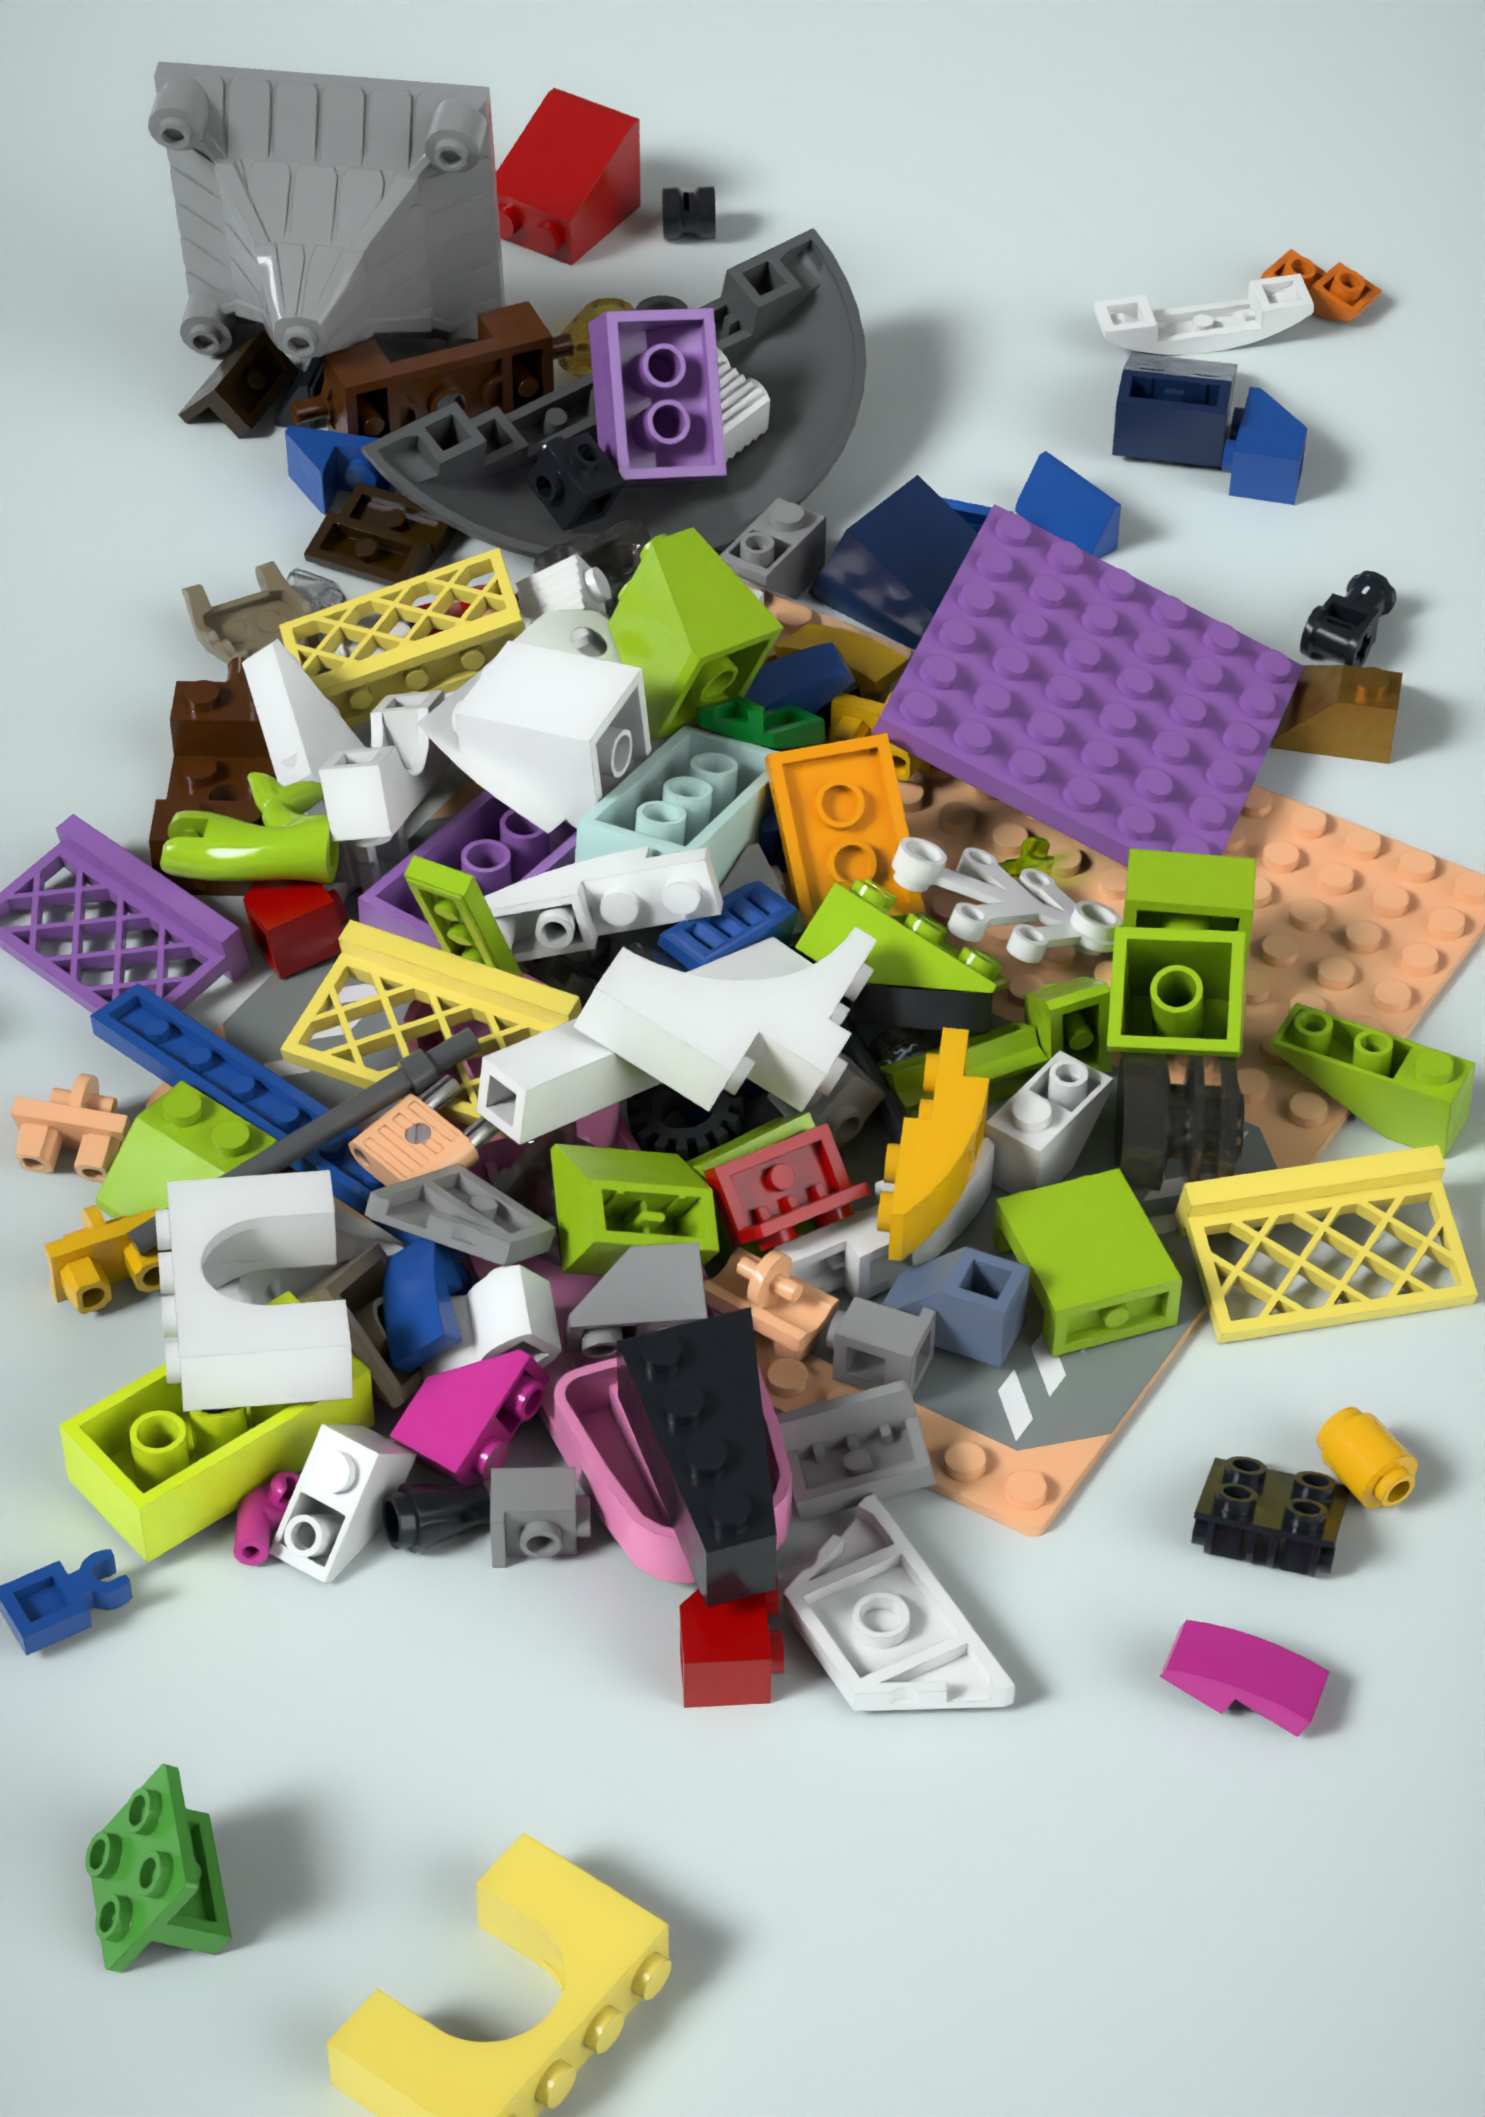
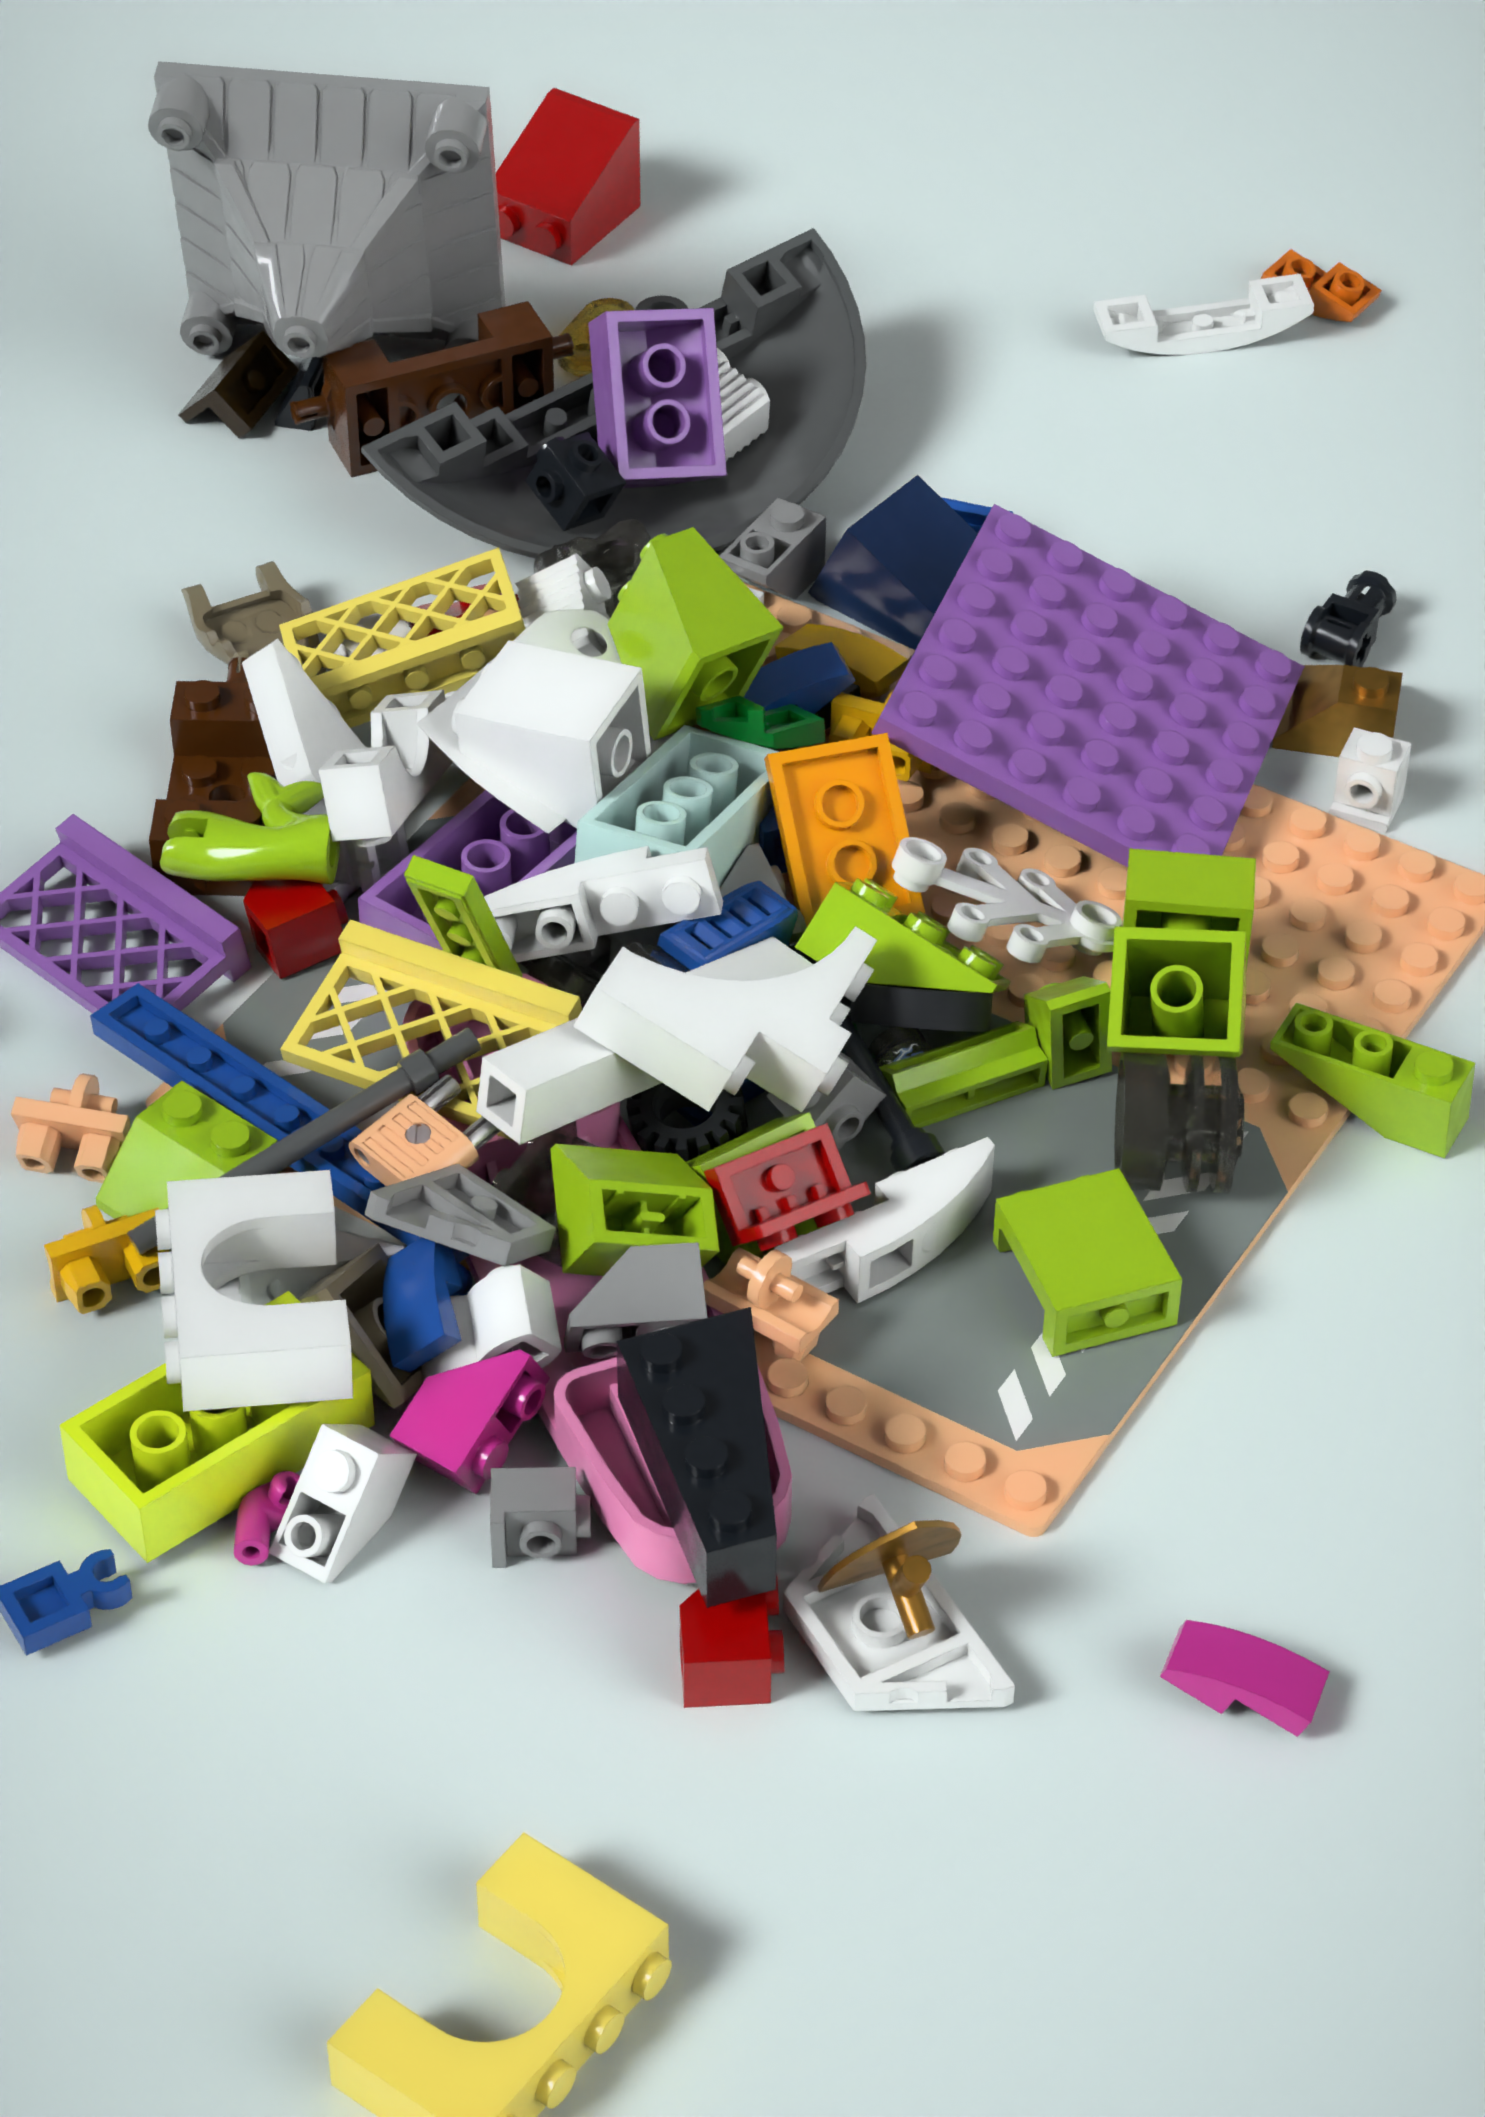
(157, 1876): bright green bracket -> none
(317, 589): clear arm -> none
(329, 462): blue slope -> none
(379, 537): dark brown slope -> none
(430, 1514): black cone -> none
(689, 212): black wheel -> none
(855, 1449): light grey bracket -> none
(880, 1344): light grey brick -> none
(904, 1560): none -> pearl gold shield
(935, 1149): yellow slope -> none
(975, 1301): sand blue slope -> none
(1031, 855): clear neon green hand -> none
(1046, 1124): white slope -> none
(1070, 507): blue slope -> none
(1173, 409): dark blue slope -> none
(1264, 450): blue slope -> none
(1297, 1507): black hinge -> none
(1314, 1192): light yellow fence -> none
(1367, 1458): yellow brick -> none
(1370, 779): none -> white brick

